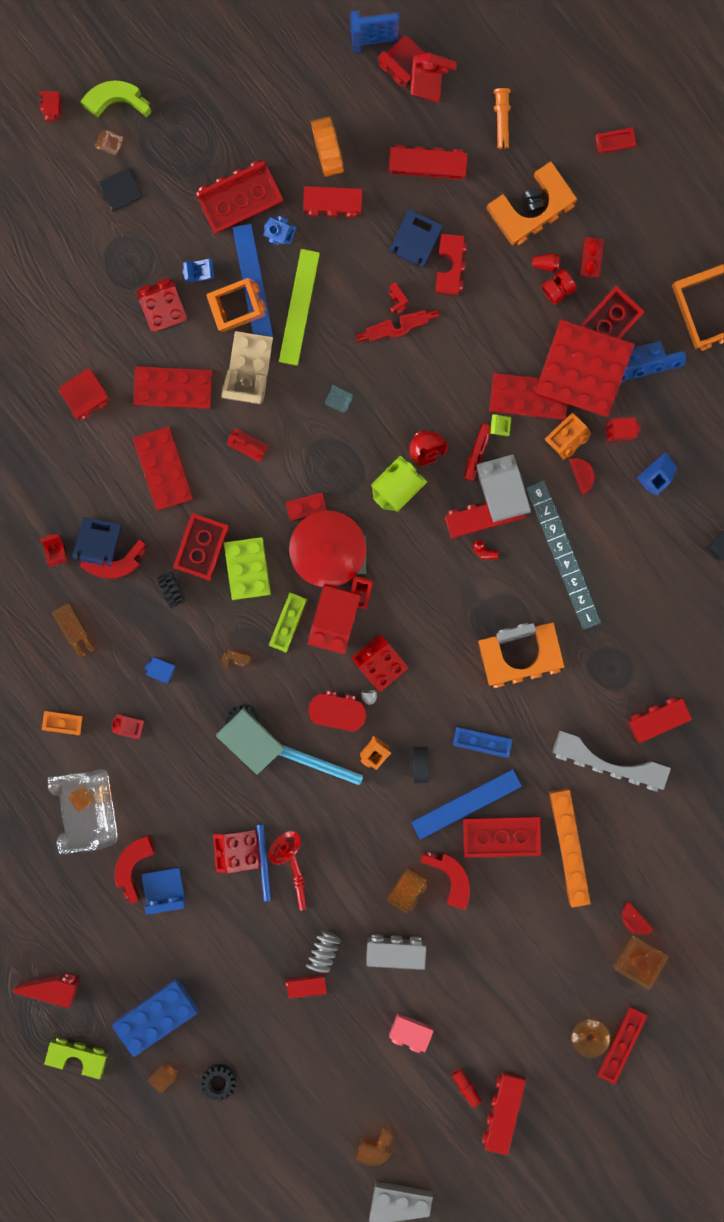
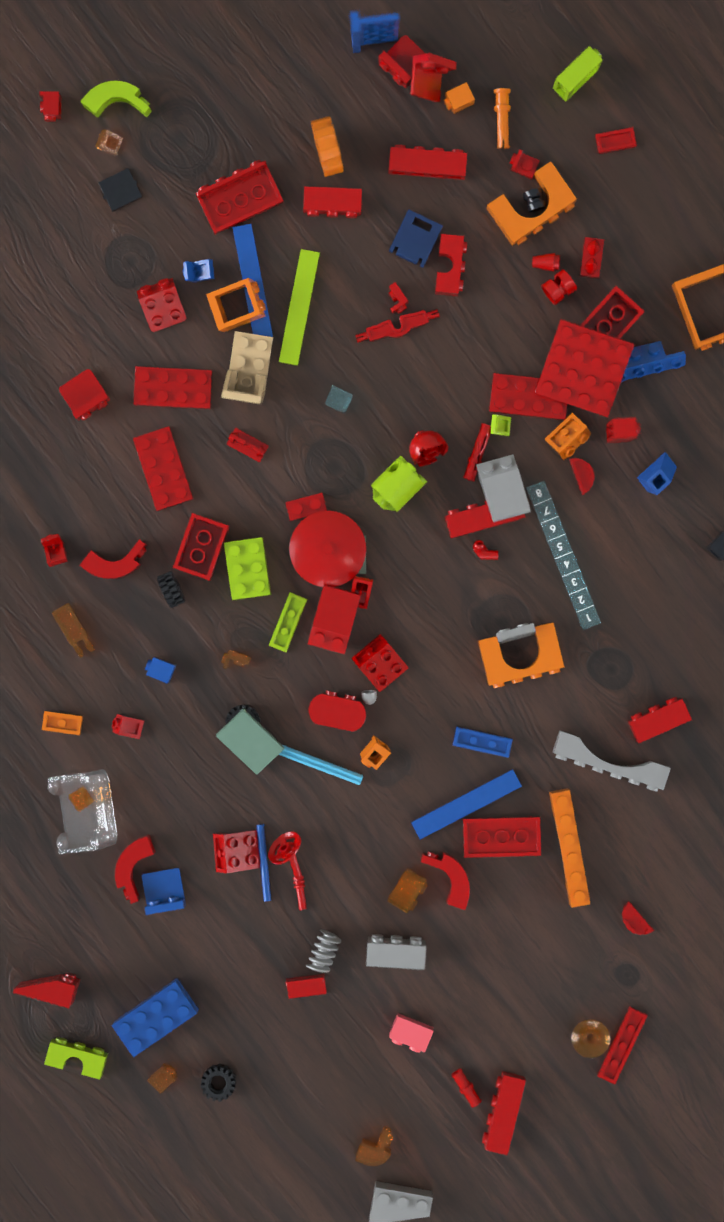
(95, 543): dark blue container -> none
(279, 230): blue brick -> none
(420, 764): black tyre -> none
(459, 98): none -> orange brick
(524, 164): none -> red bracket
(578, 73): none -> lime window
(641, 962): clear orange brick -> none

